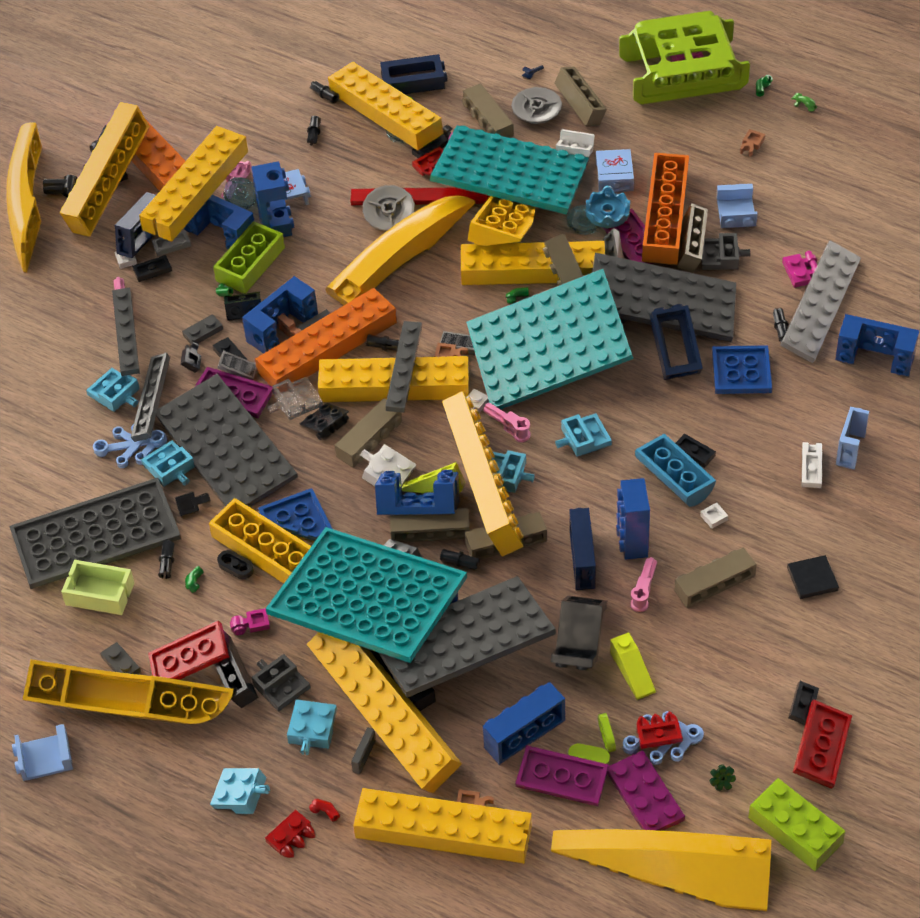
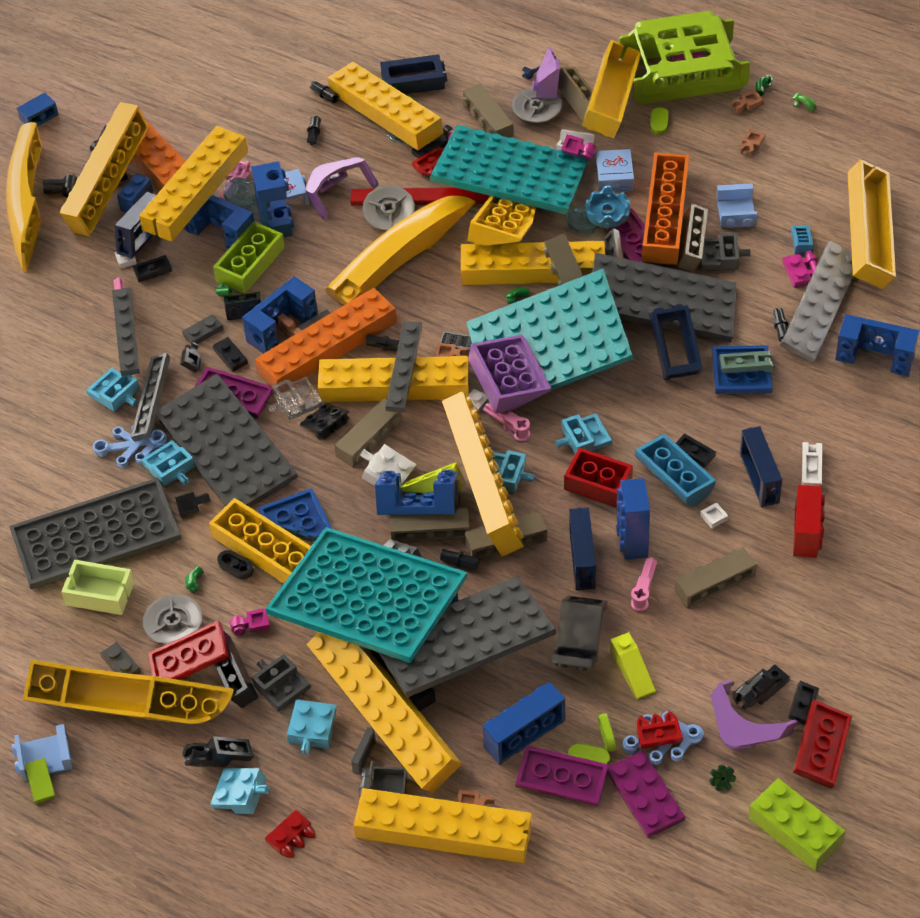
(38, 110): none -> blue brick
(40, 780): none -> lime tile
(134, 191): none -> blue brick
(163, 611): none -> light grey piece
(164, 246): light grey tile -> none
(166, 559): black axle -> none
(217, 752): none -> black plate
(237, 365): tile -> none
(327, 807): red arm -> none
(330, 174): none -> medium lavender piece
(383, 779): none -> dark grey piece
(508, 372): none -> medium lavender slope
(547, 76): none -> medium lavender wedge
(574, 145): none -> dark pink plate
(596, 476): none -> red brick
(611, 90): none -> yellow piece
(659, 121): none -> lime tile
(708, 866): yellow wedge -> none
(738, 732): none -> medium lavender piece
(746, 362): none -> sand green plate
(748, 100): none -> nougat plate
(760, 466): none -> dark blue piece
(760, 687): none -> black plate
(802, 242): none -> dark azure slope
(808, 521): none -> red brick
(812, 577): black tile -> none
(848, 447): light blue panel -> none
(871, 224): none -> yellow piece

